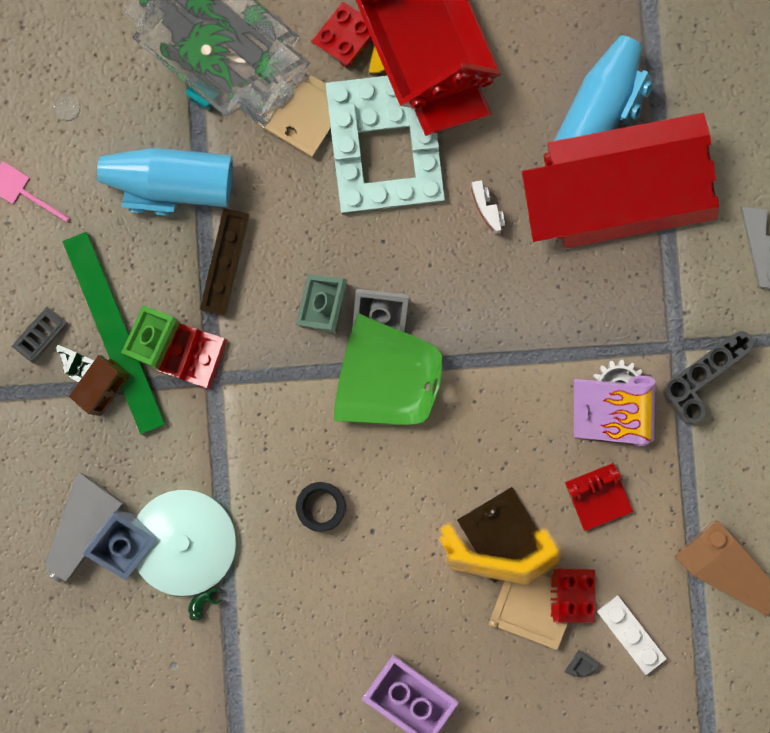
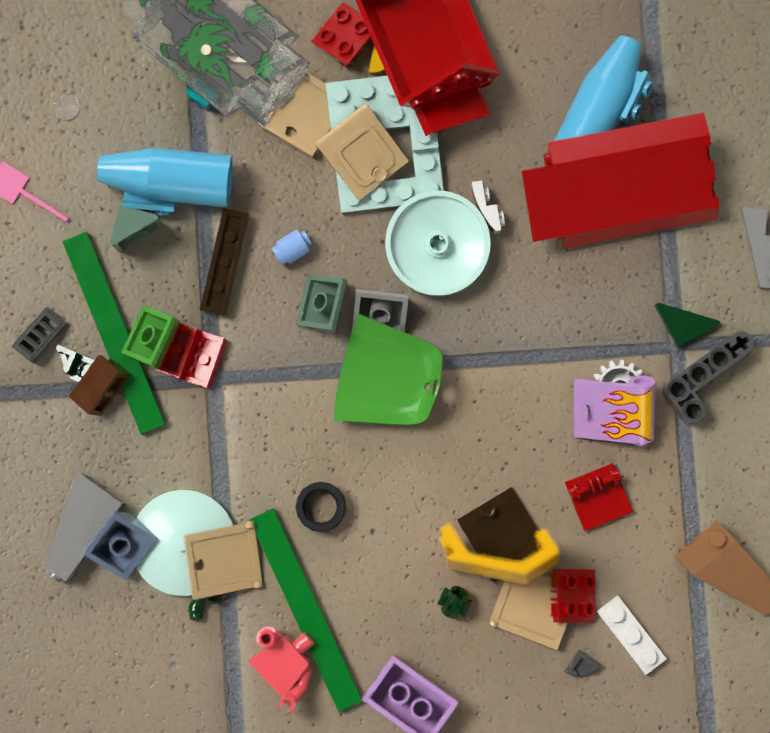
(132, 226): none -> sand green slope
(228, 560): none -> tan container
(284, 664): none -> coral torso
(292, 247): none -> light blue brick
(306, 610): none -> green tile
(357, 148): none -> tan container
(437, 243): none -> light aqua dish
(454, 602): none -> dark green gear
(684, 324): none -> dark green tile

